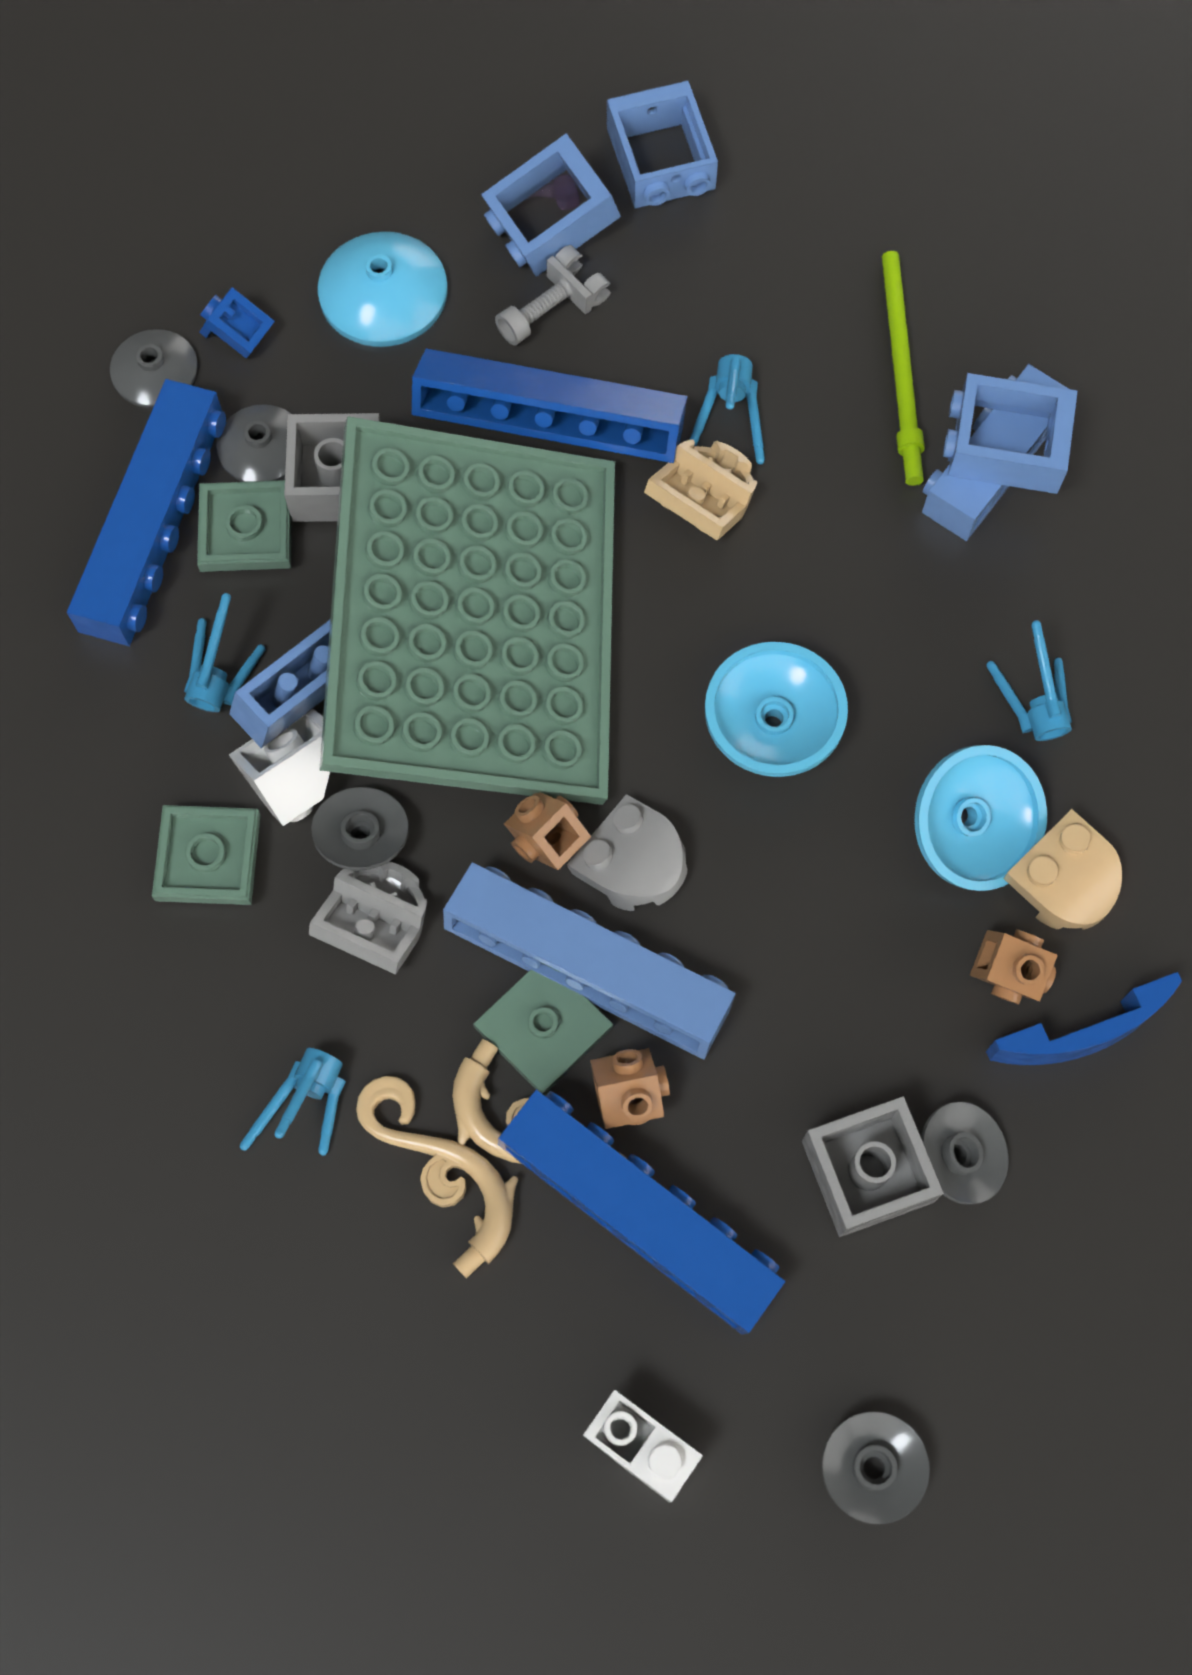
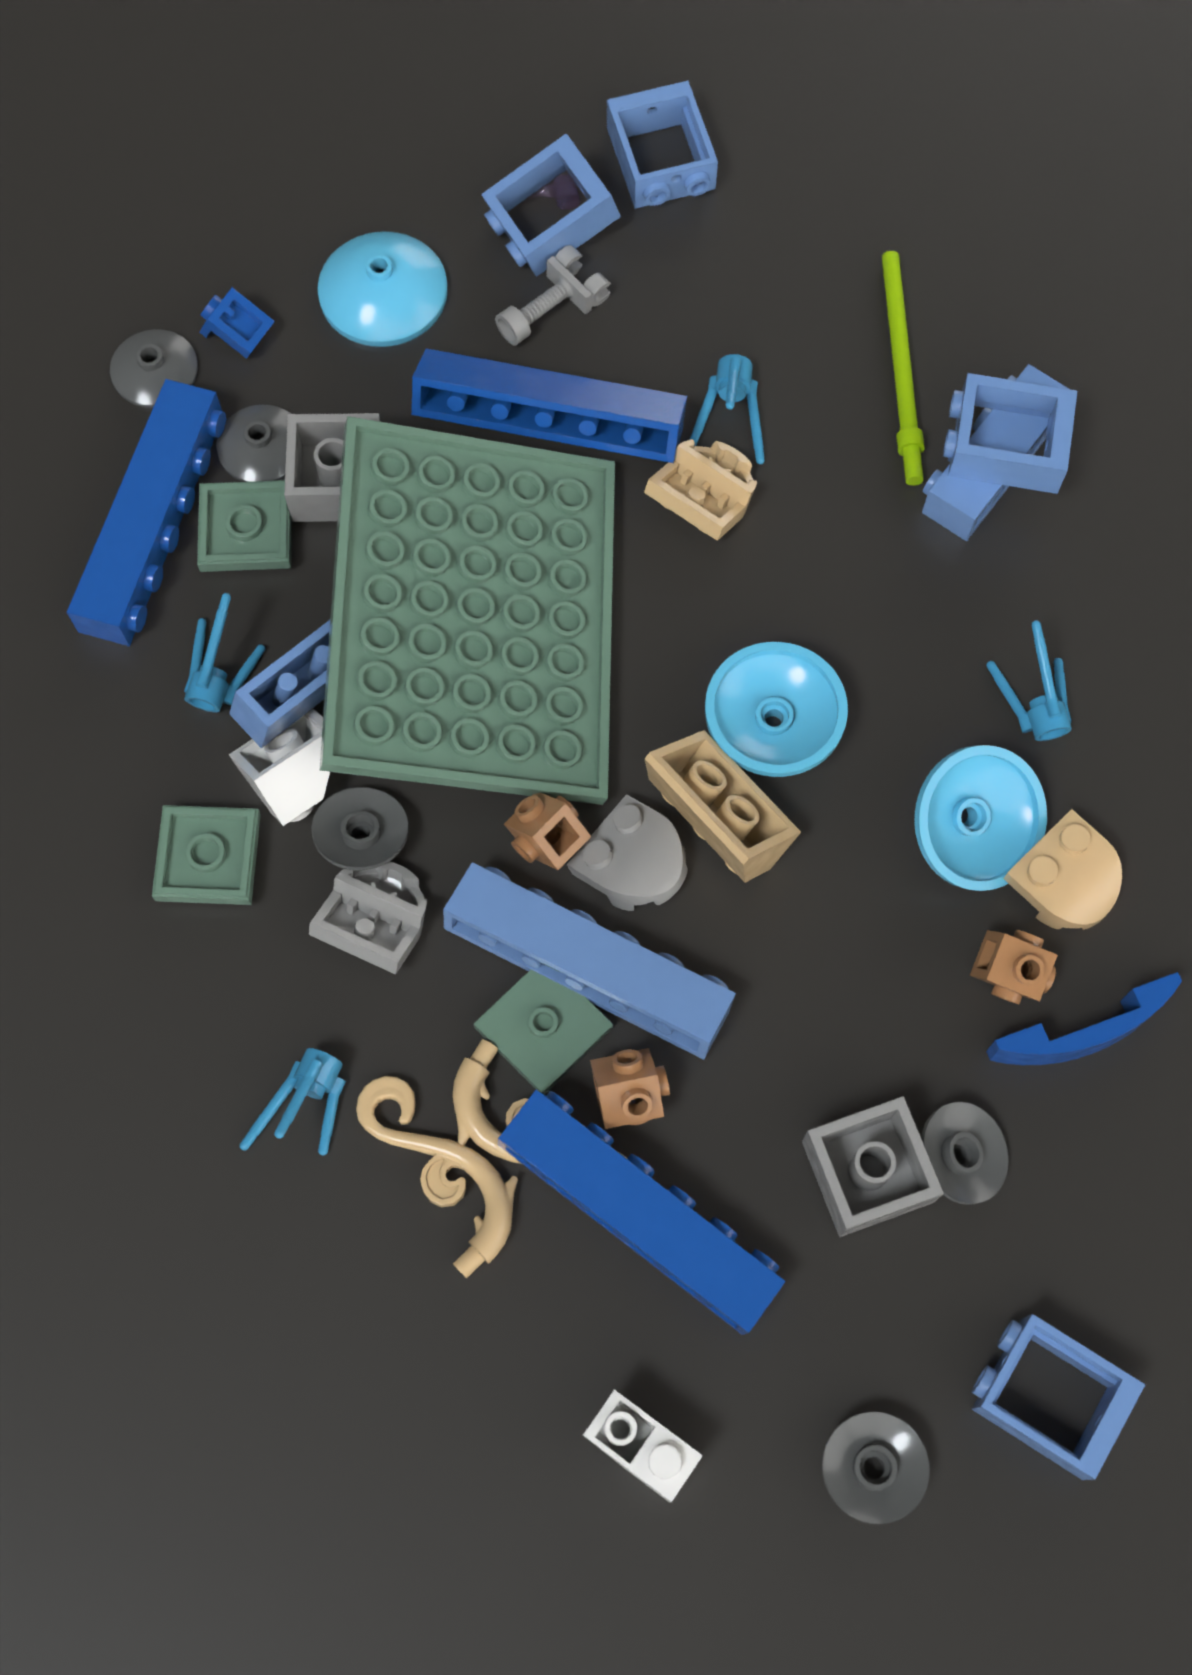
(721, 804): none -> tan slope
(1106, 1420): none -> medium blue window

